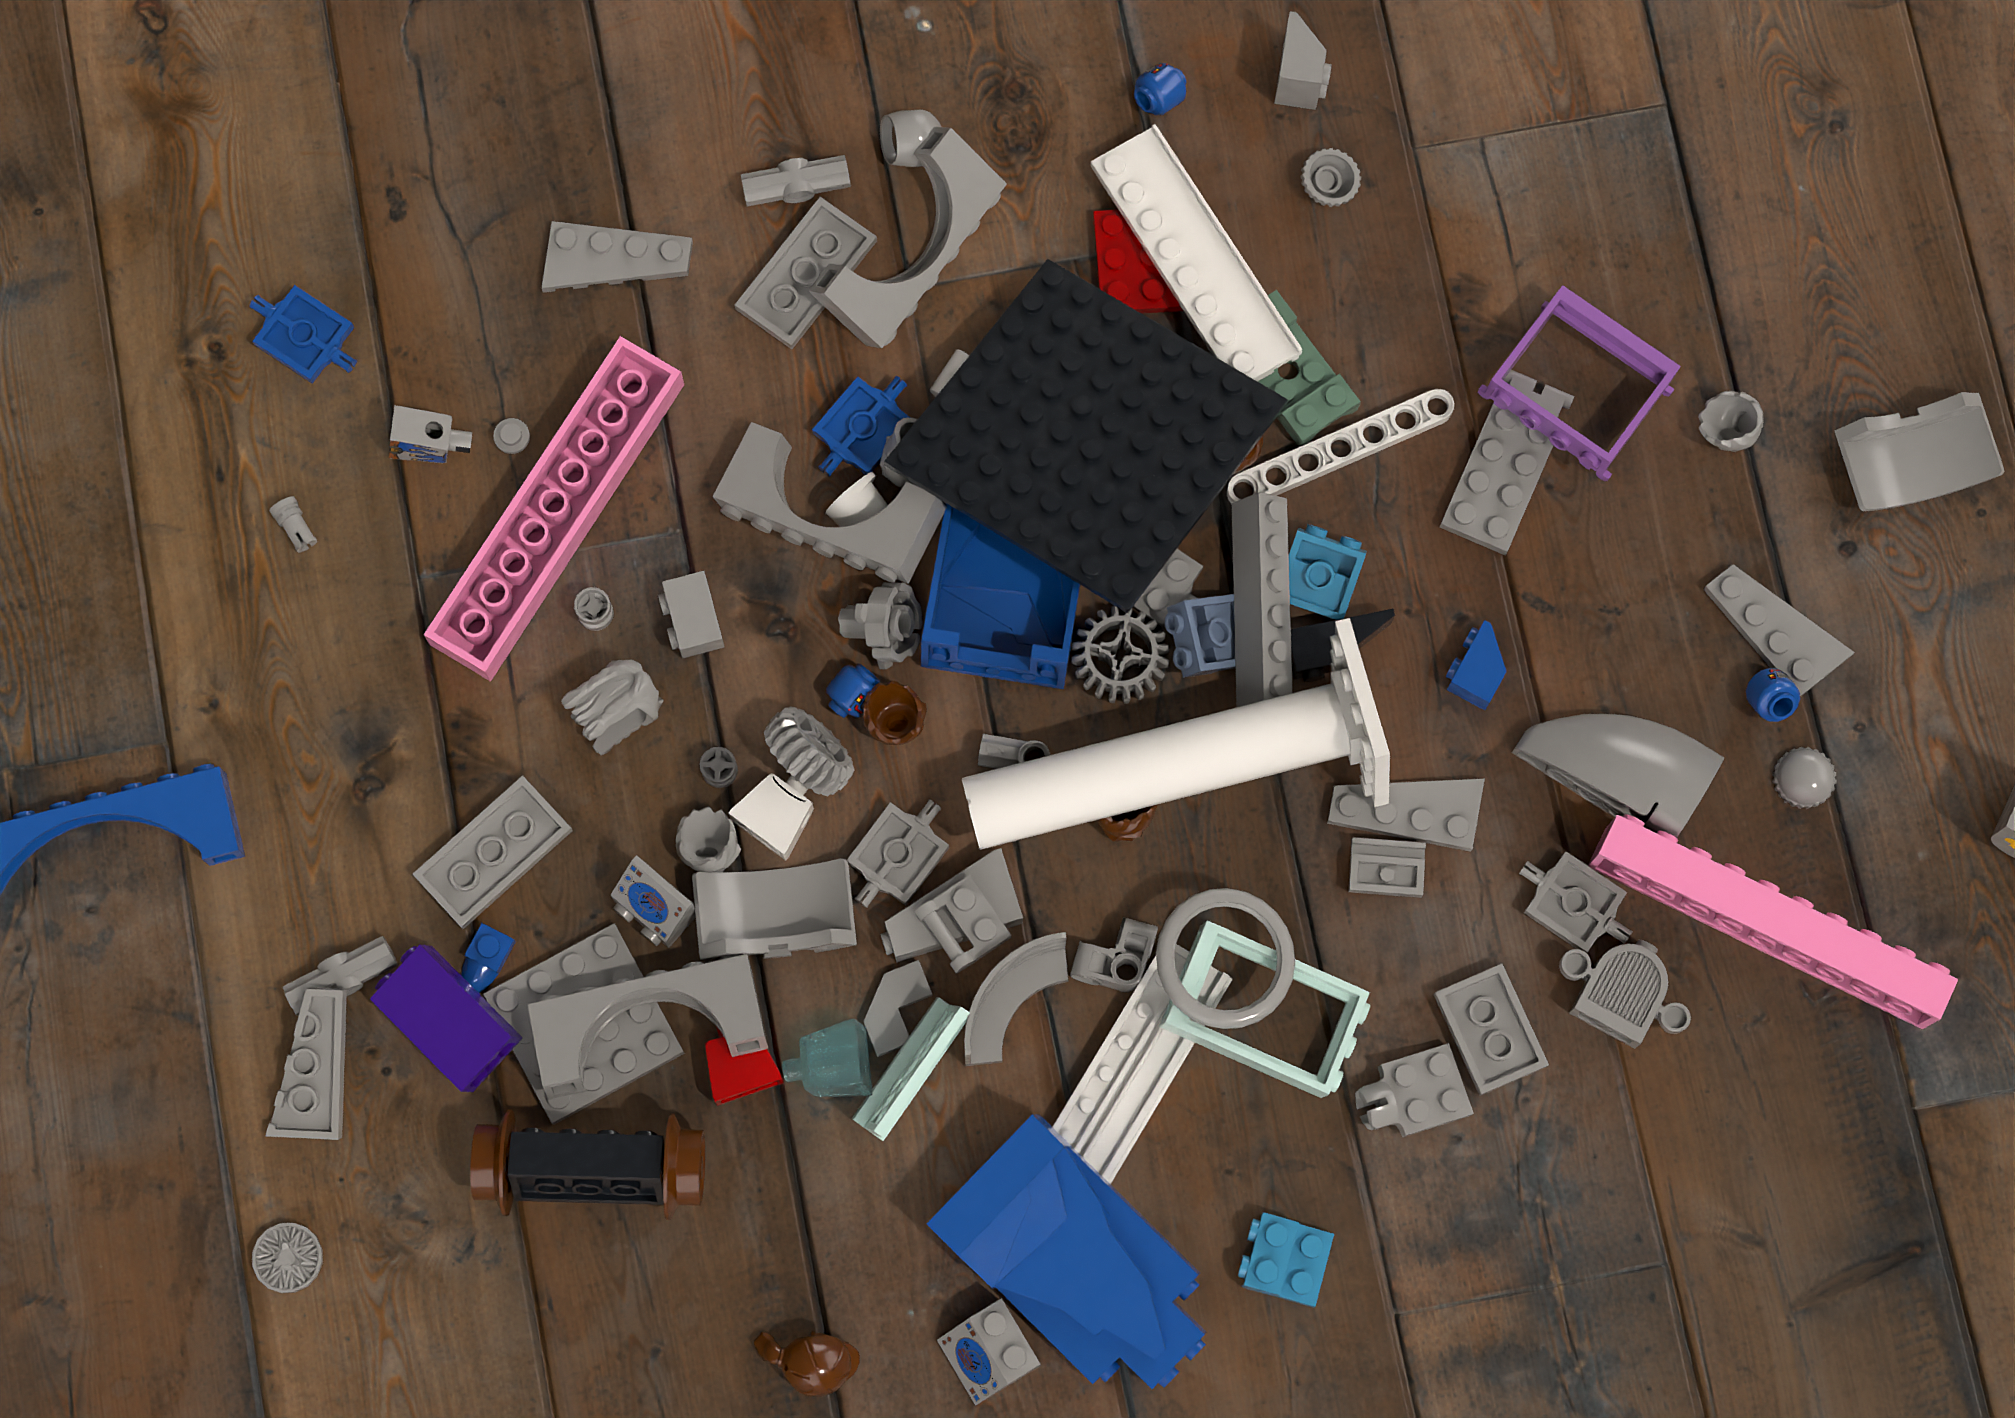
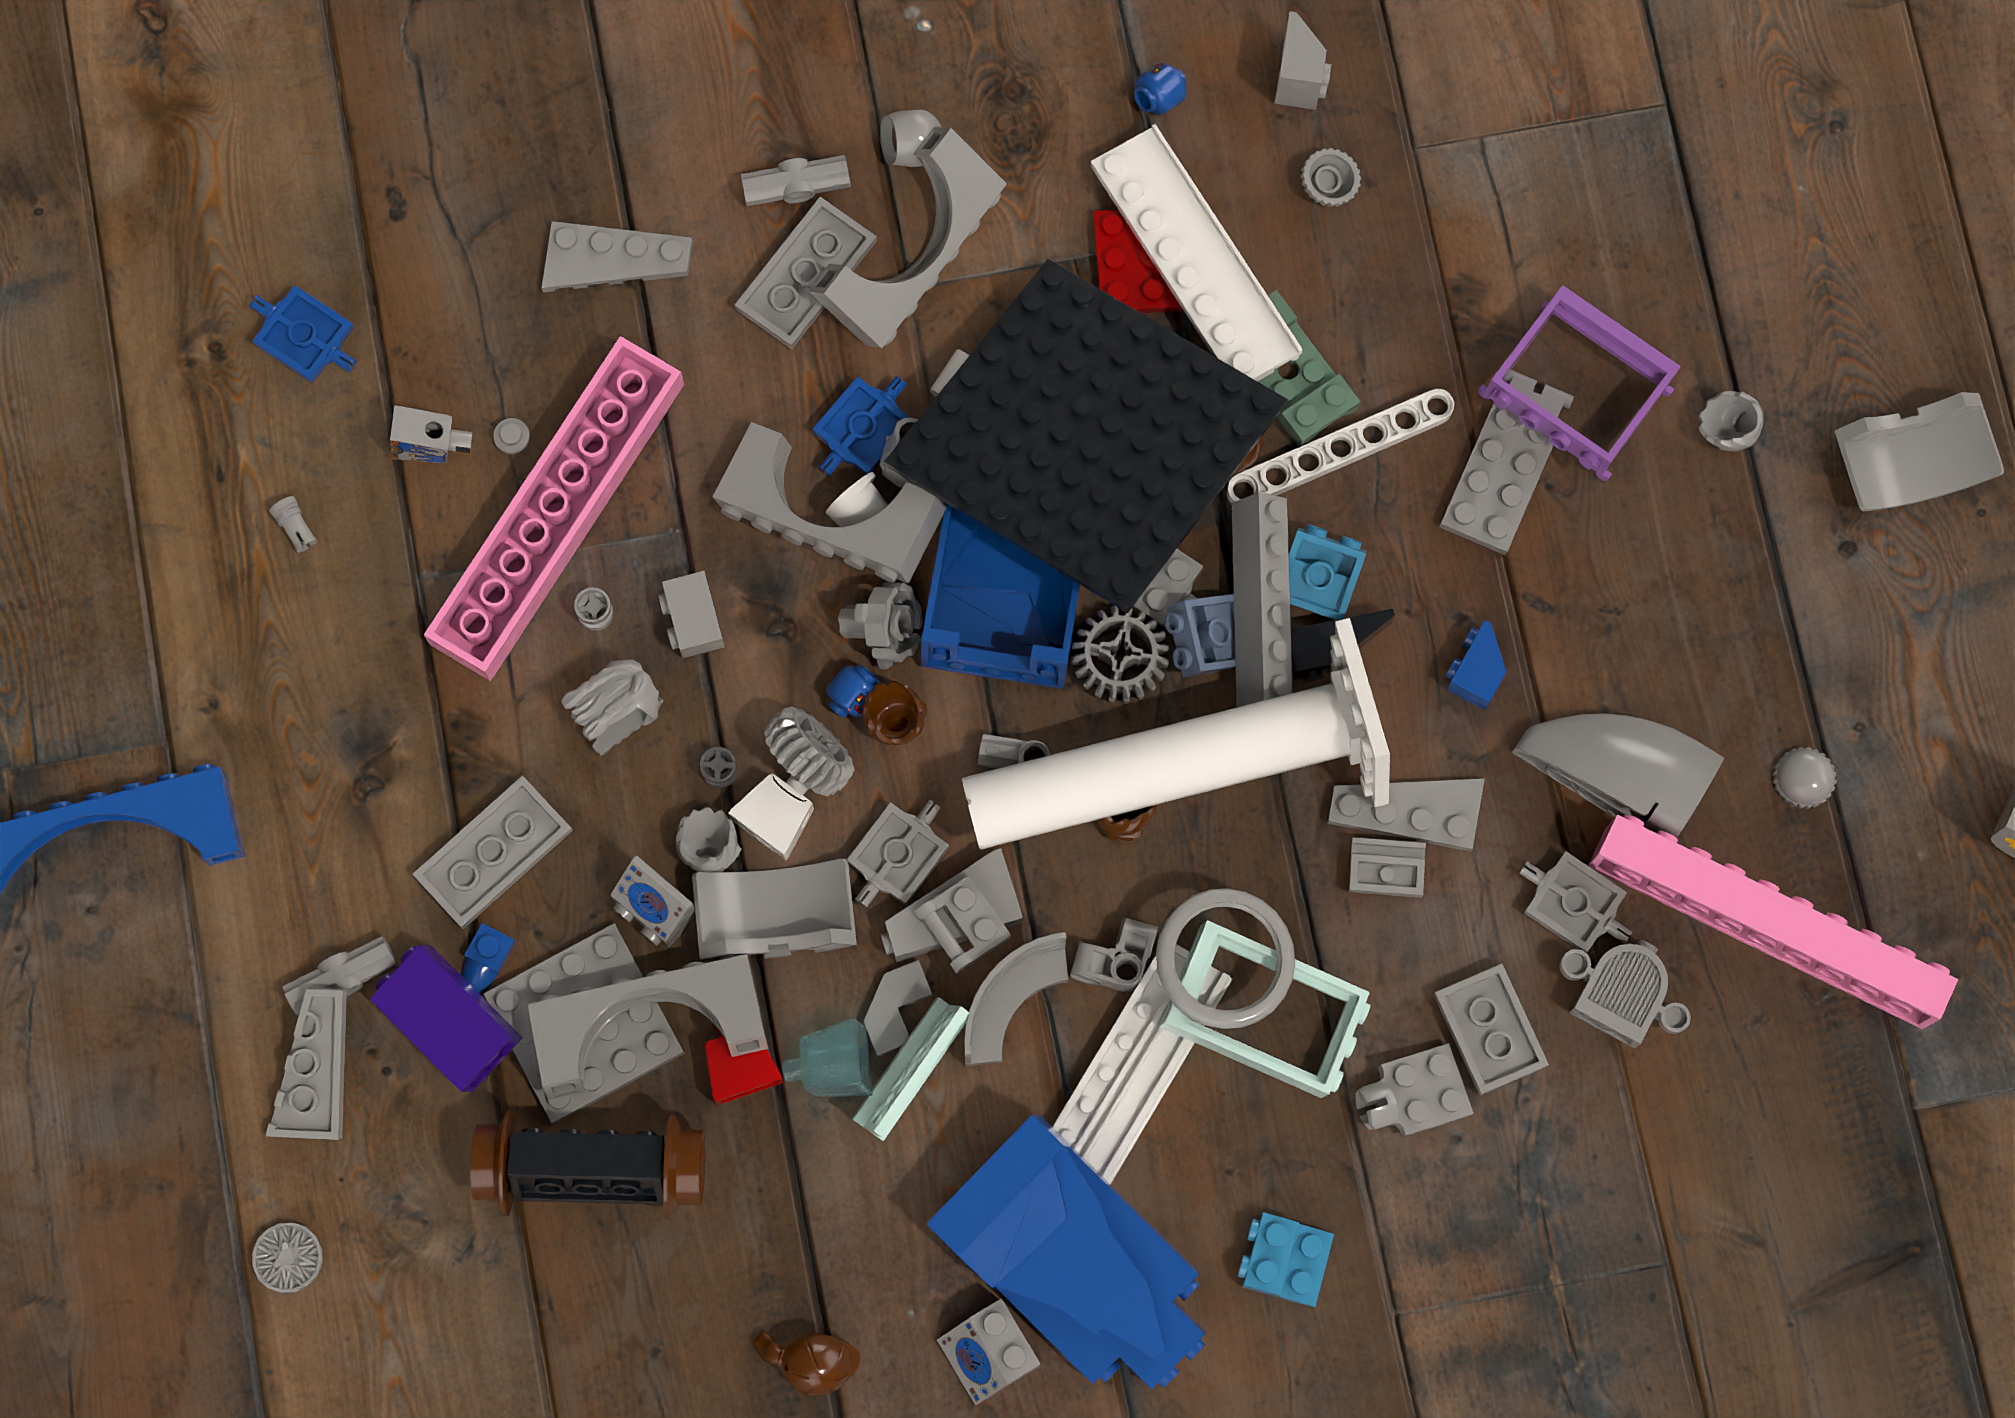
(1773, 694): blue head -> none
(1776, 629): light grey wing -> none

